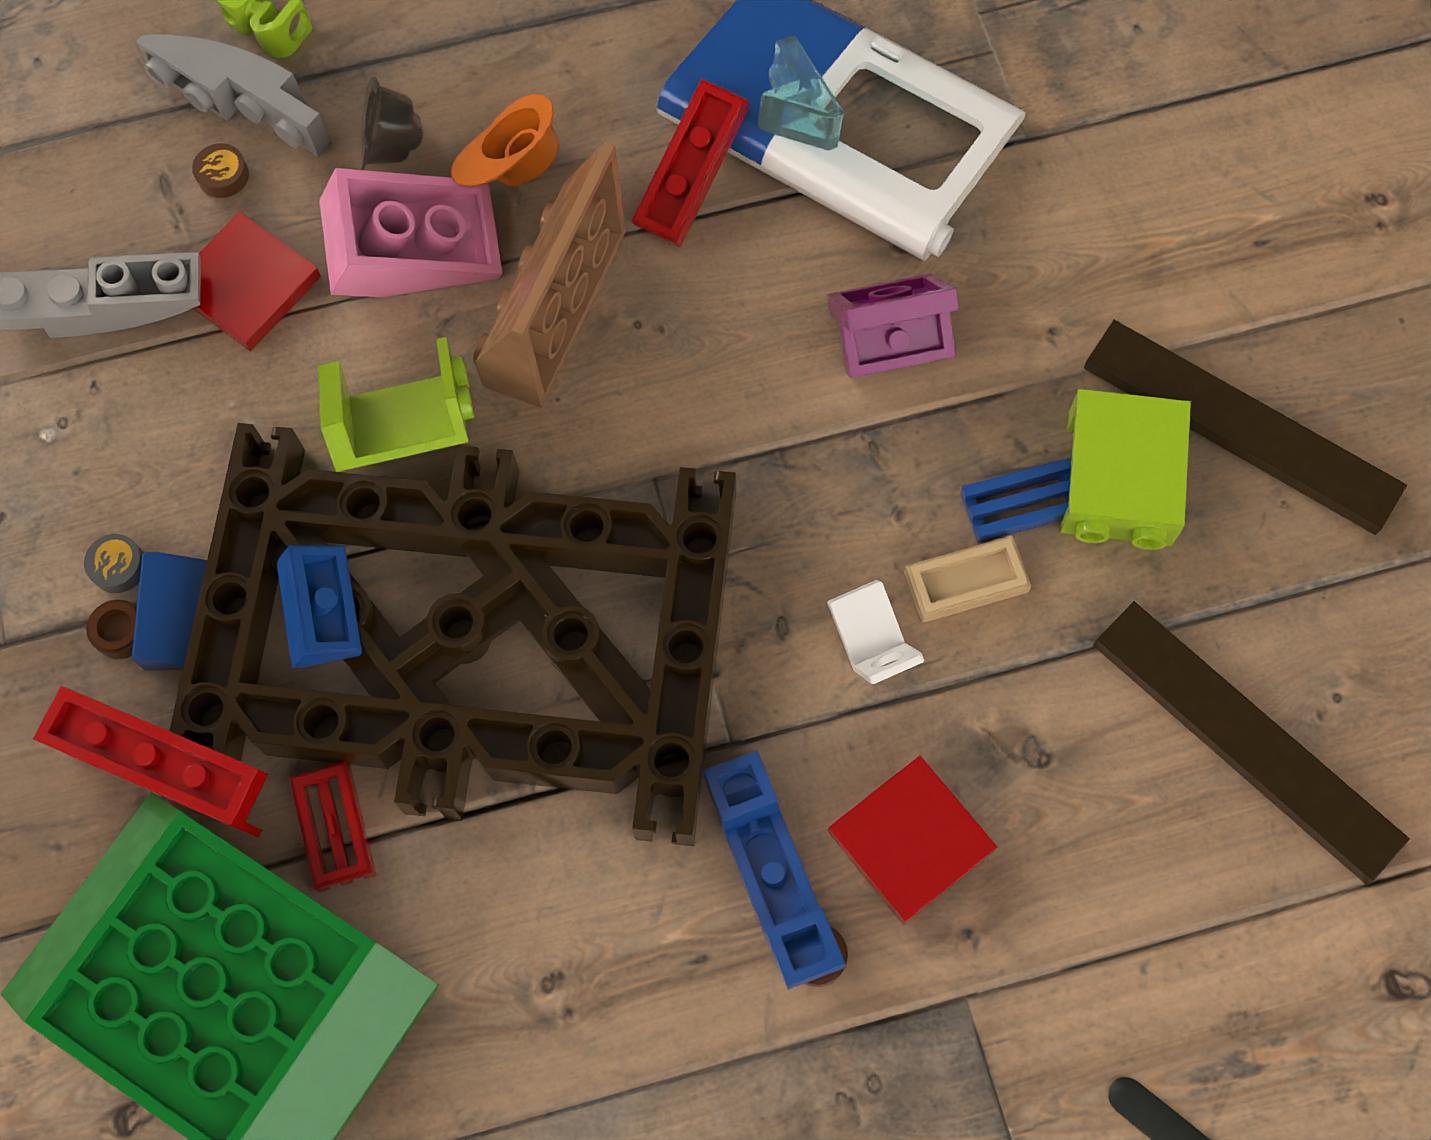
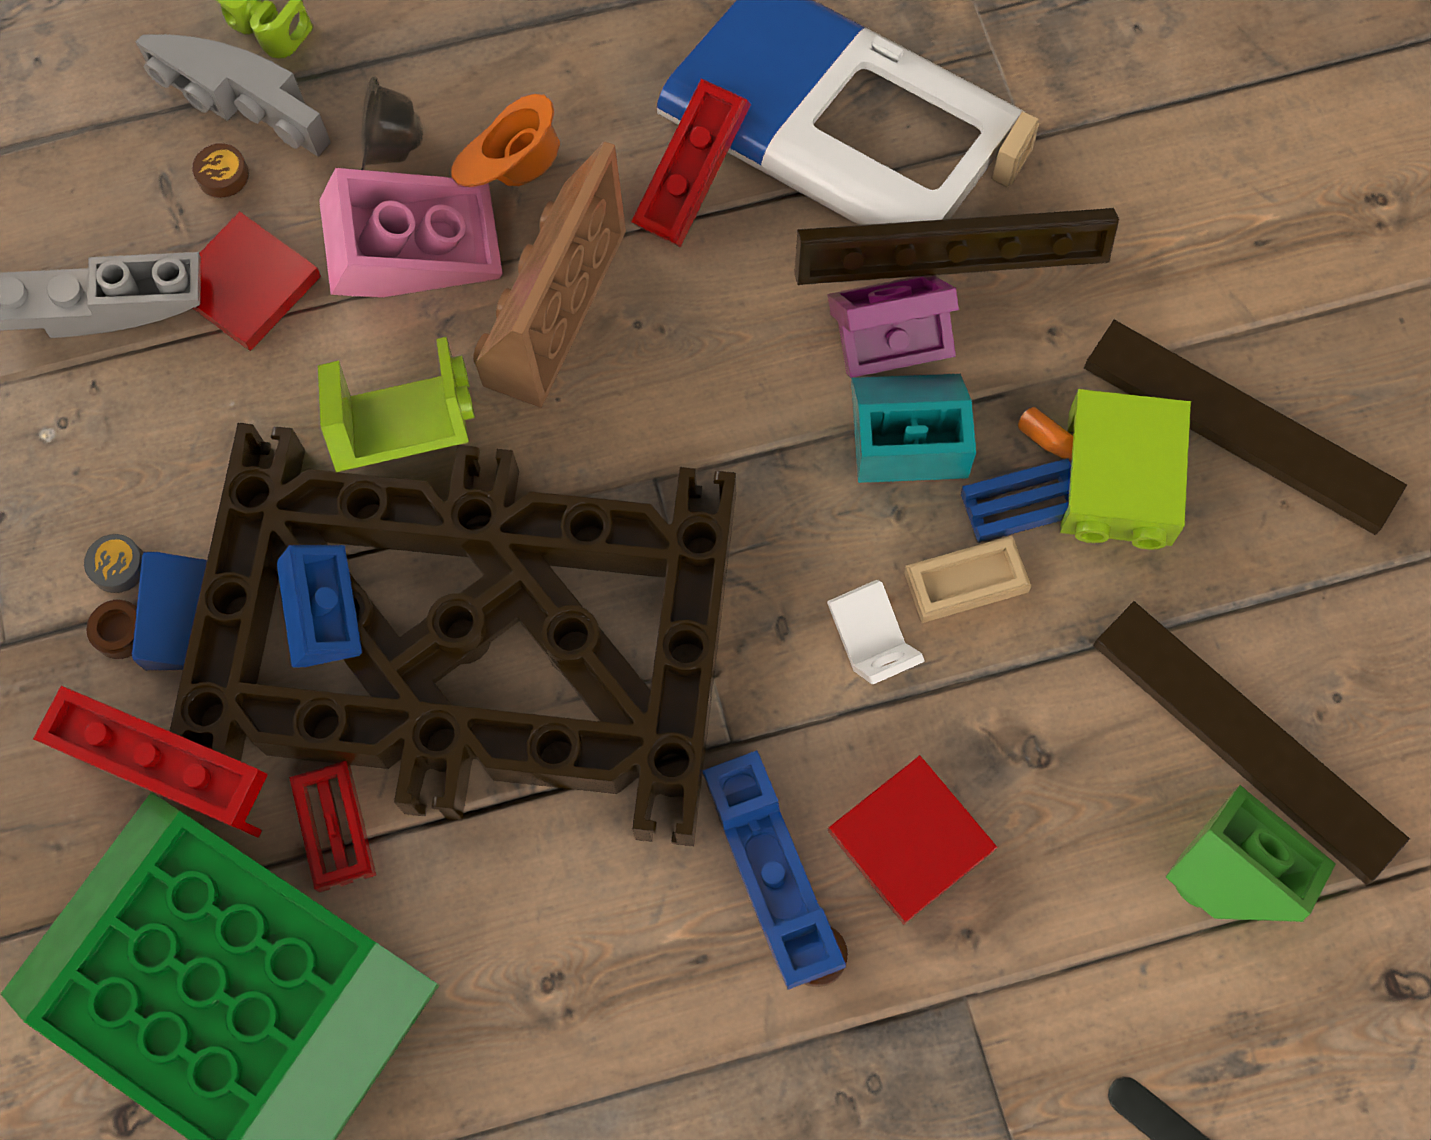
(799, 100): clear light blue slope -> none
(913, 428): none -> teal slope
(954, 246): none -> dark brown tile
(1015, 149): none -> tan tile
(1046, 433): none -> orange arm
(1251, 865): none -> bright green slope

